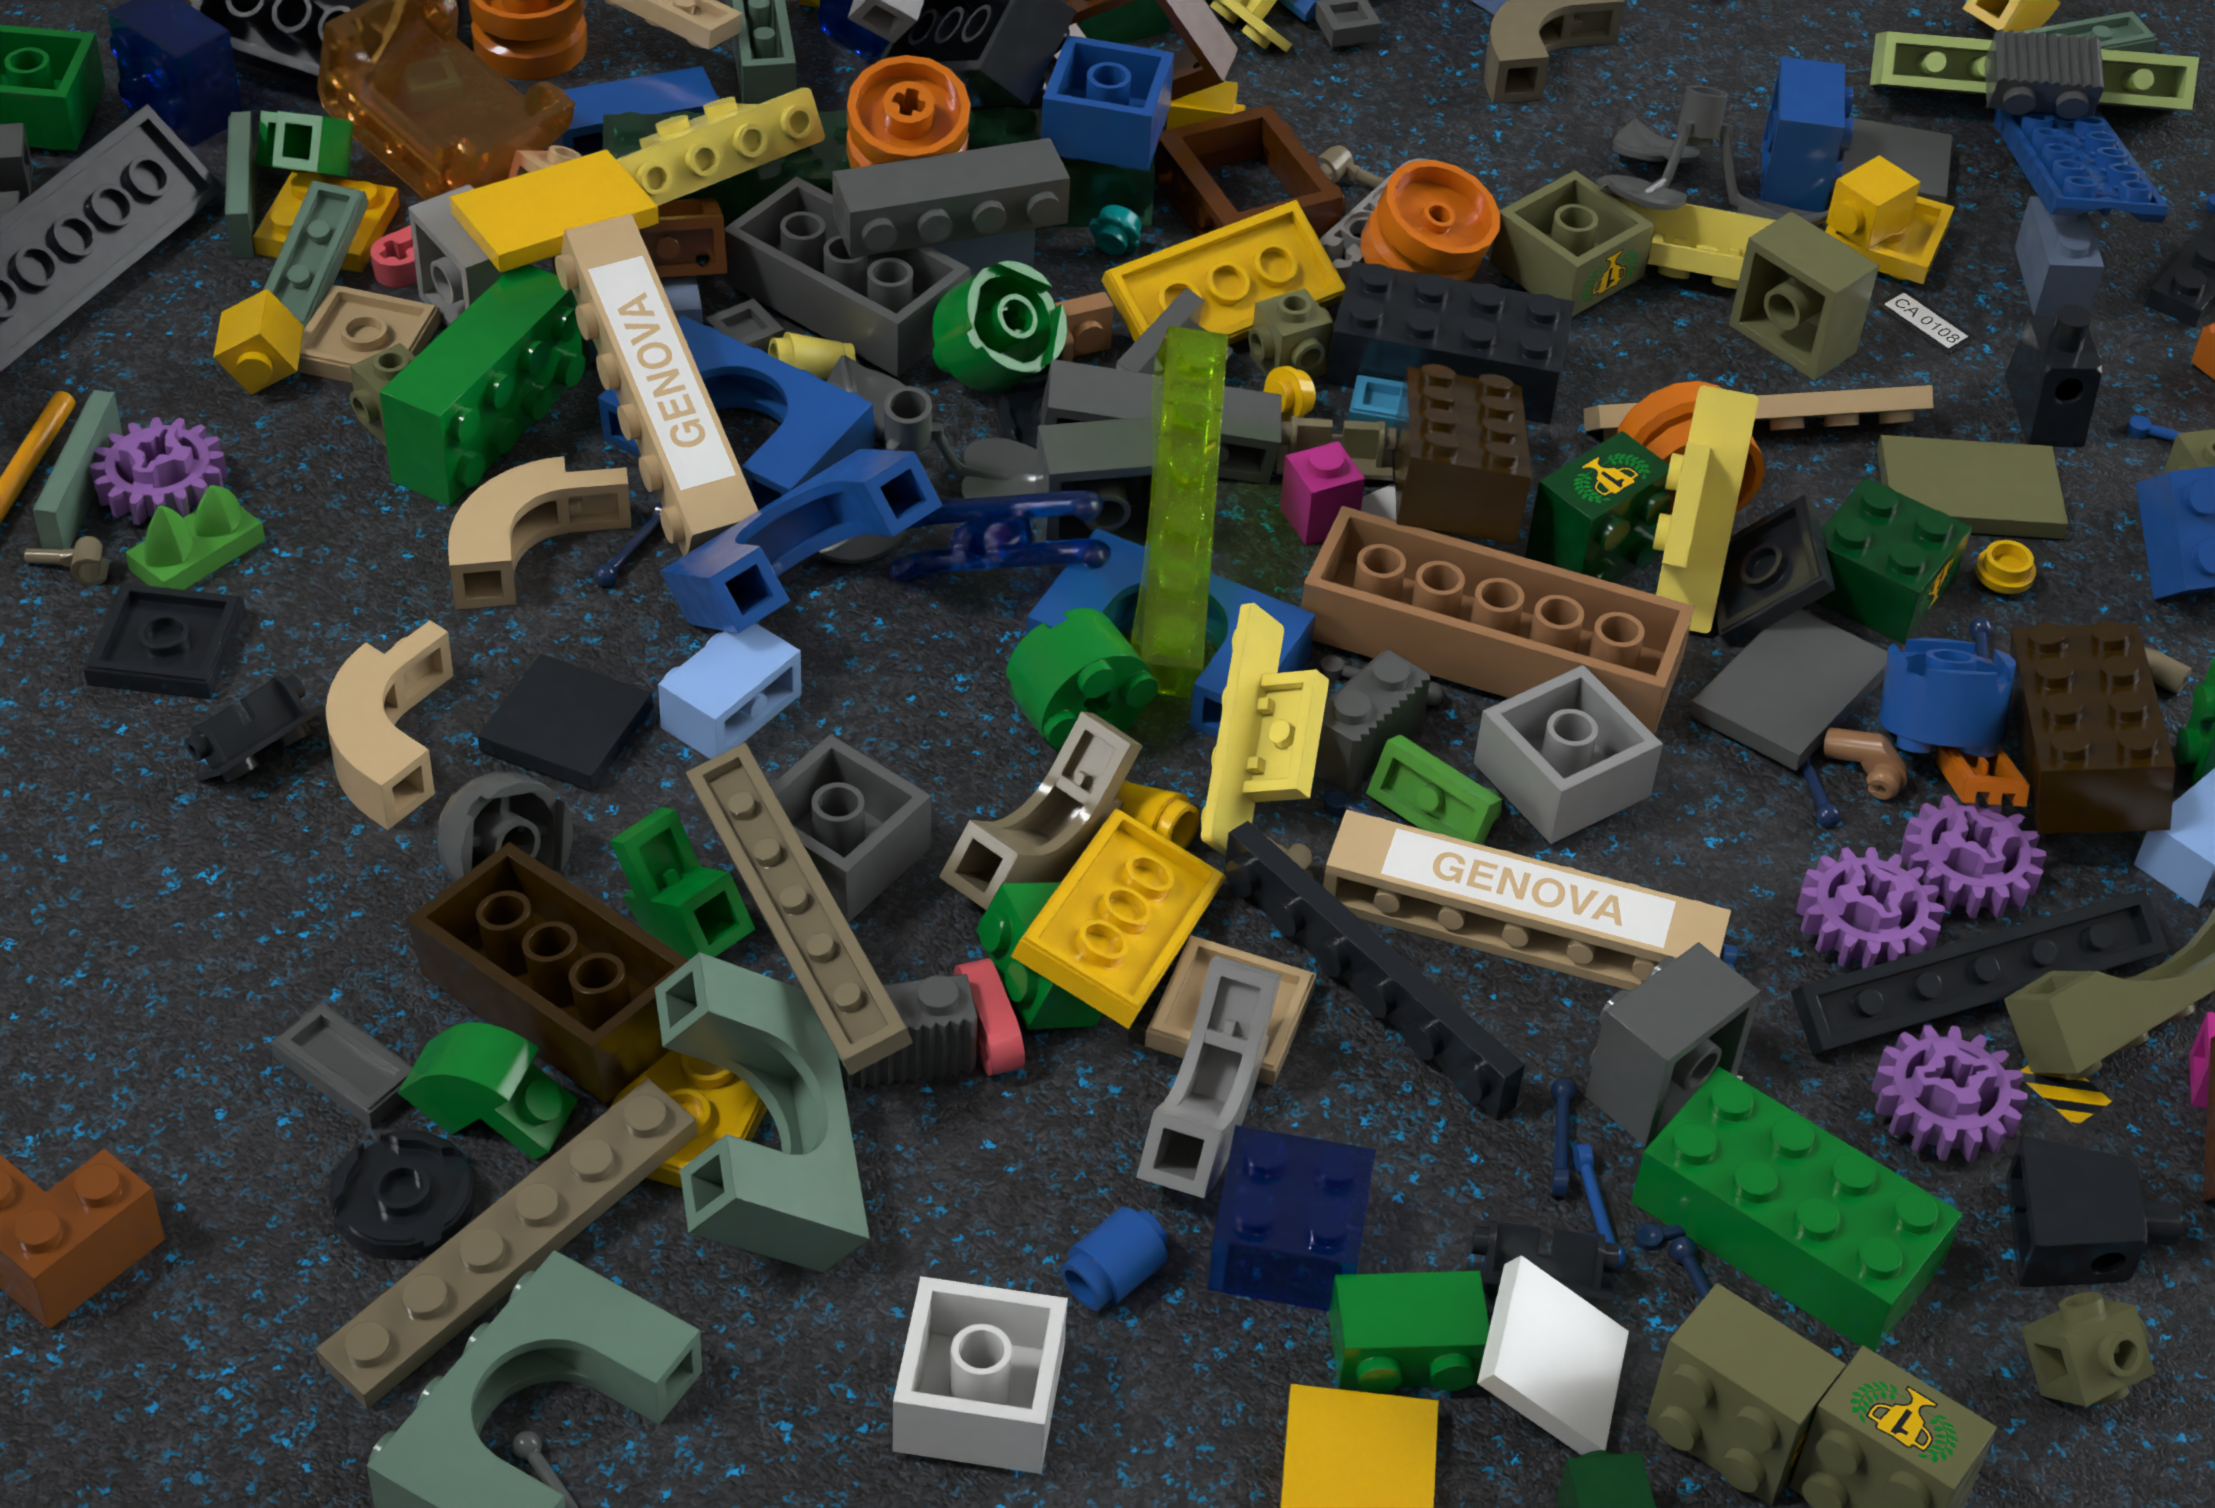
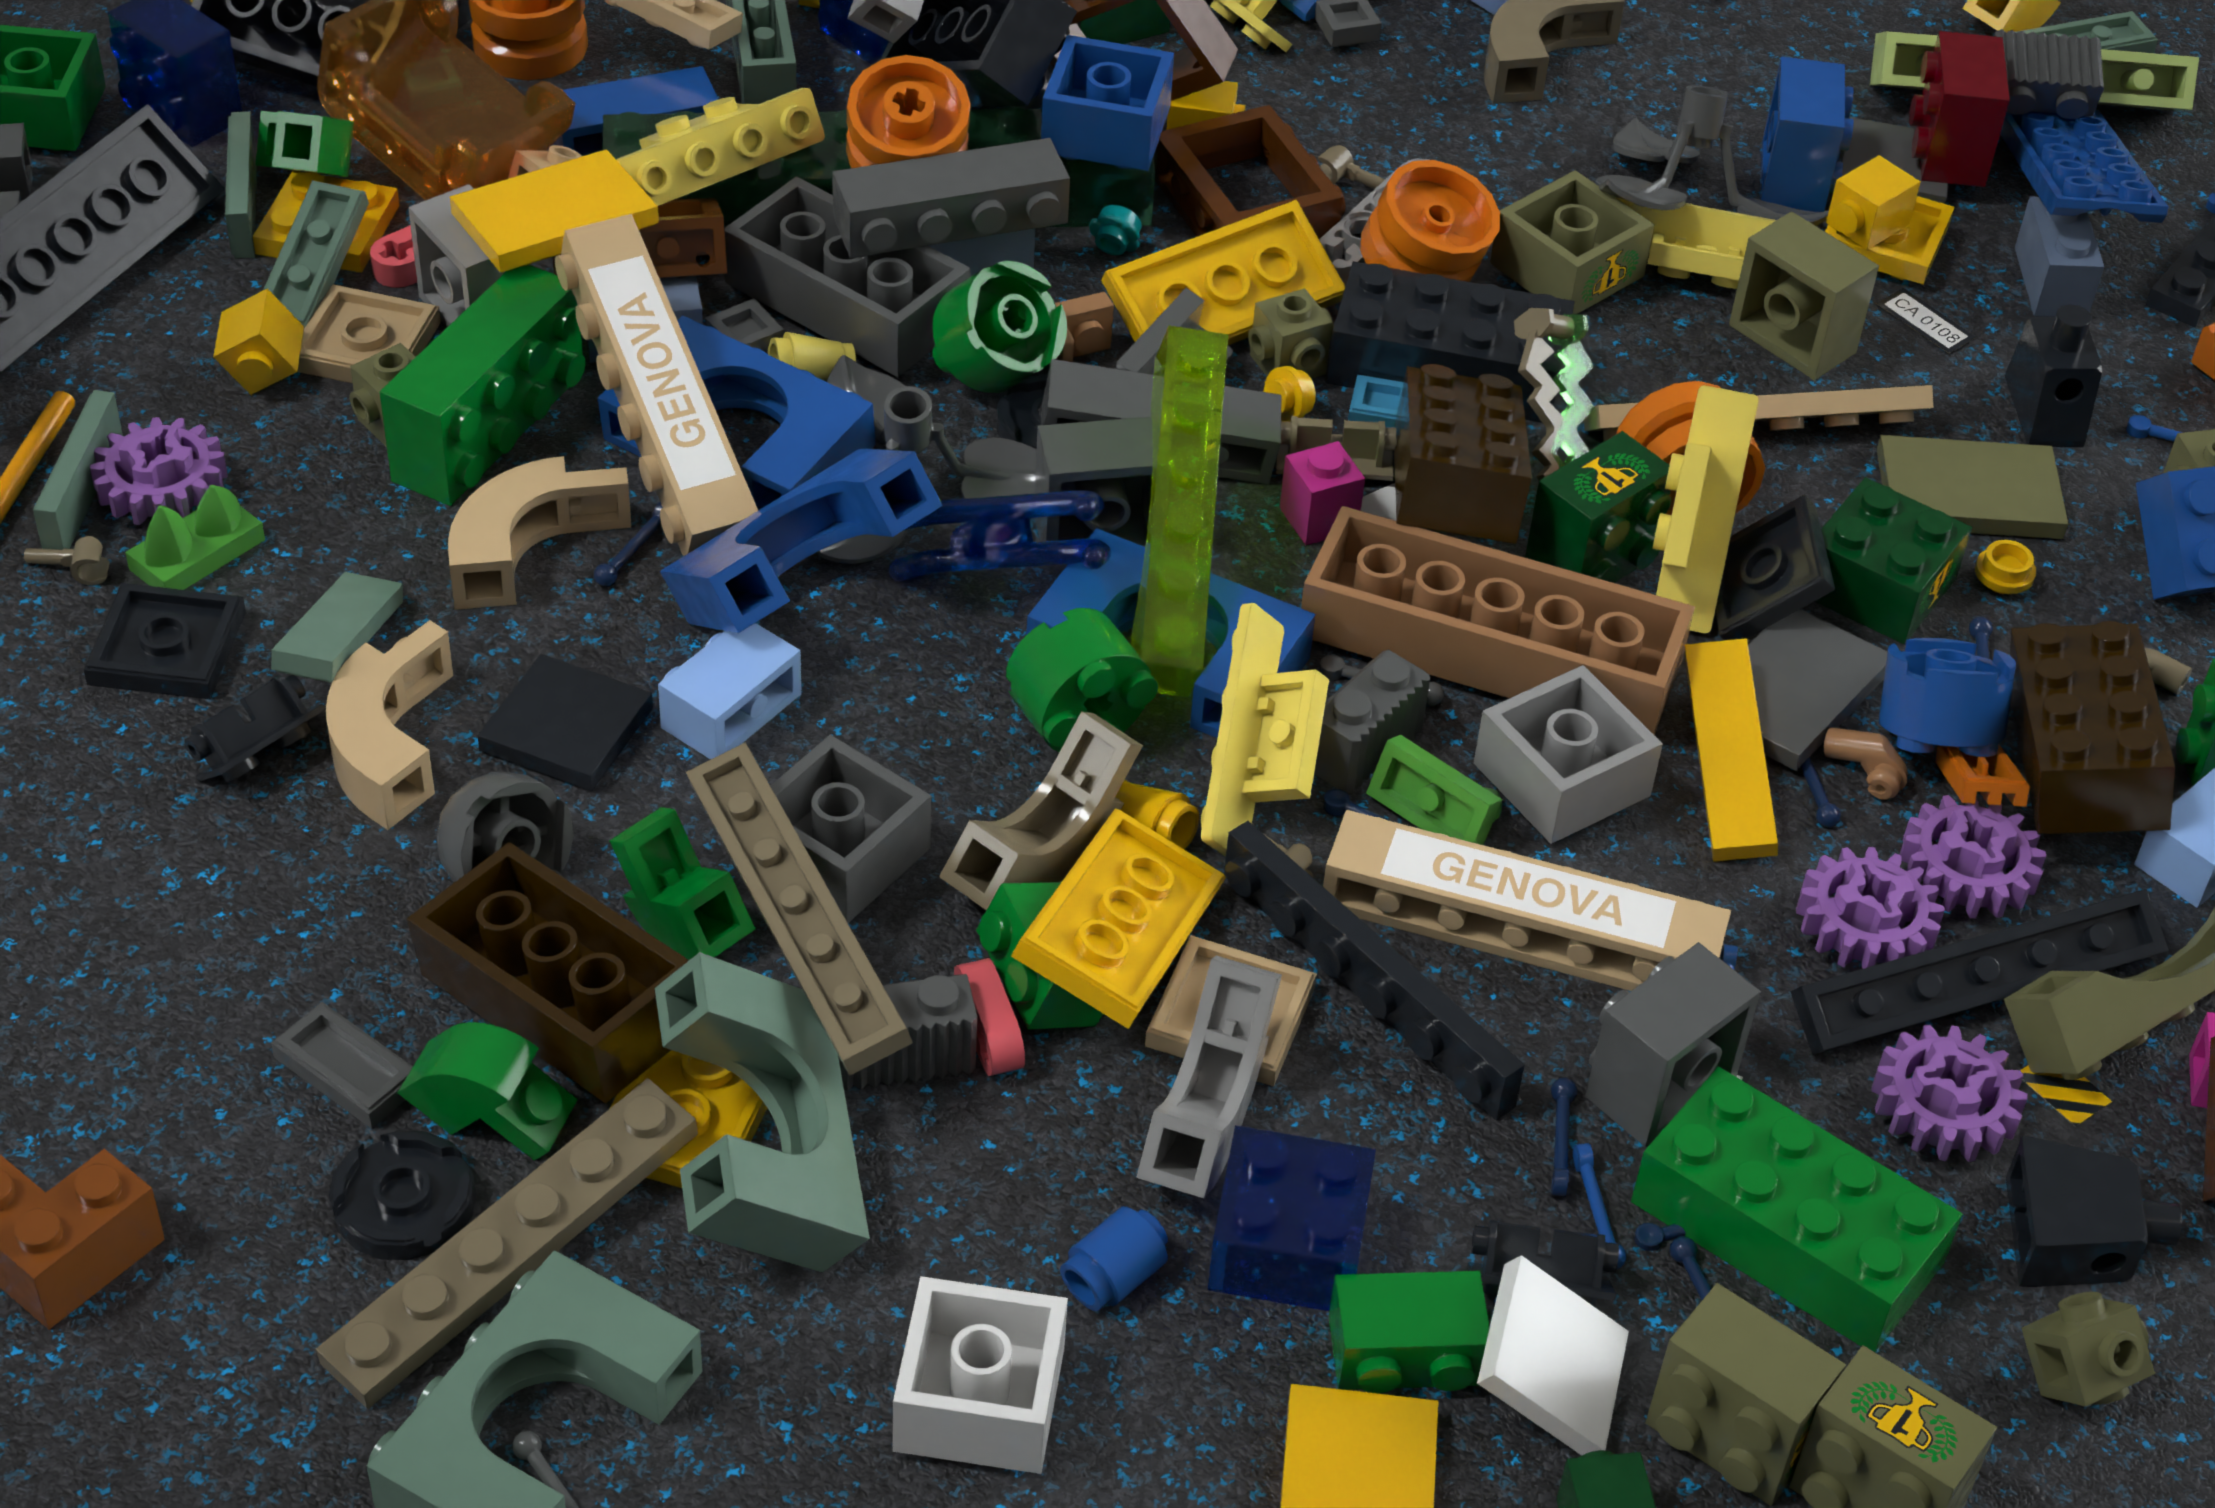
(336, 626): none -> sand green tile
(1560, 428): none -> piece
(1730, 750): none -> yellow tile
(1960, 108): none -> dark red brick

